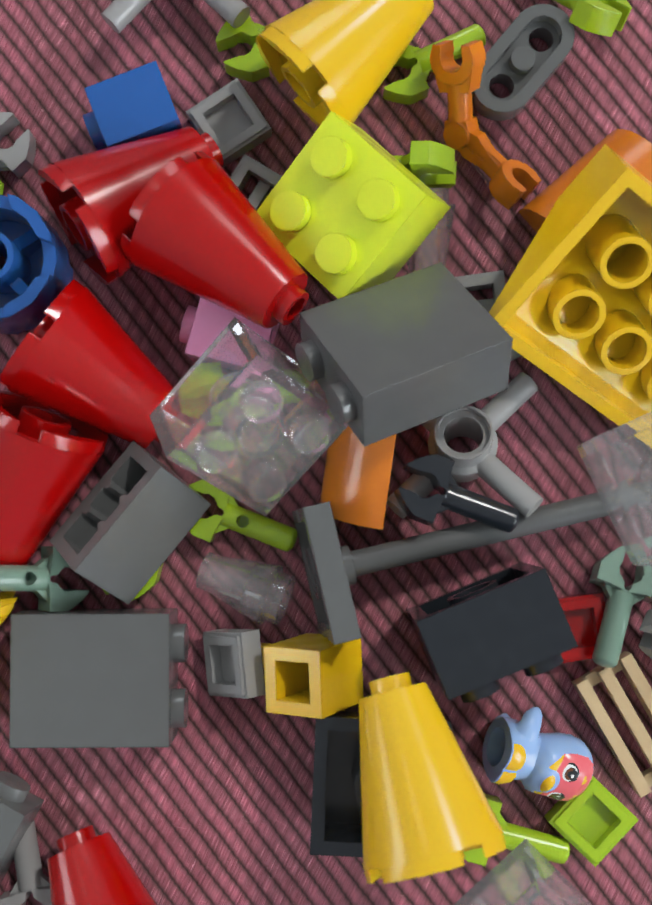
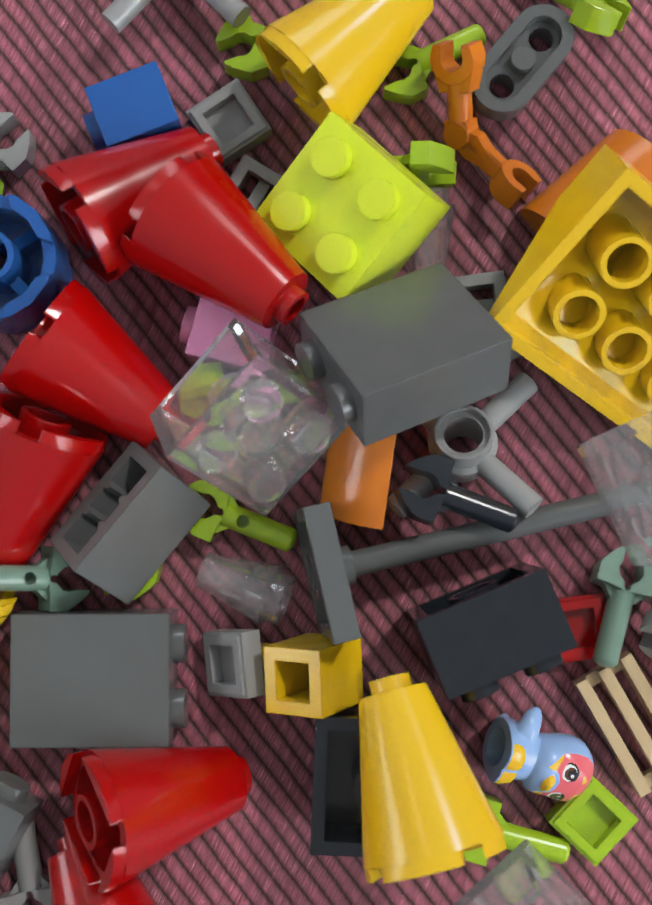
(146, 804): none -> red cone

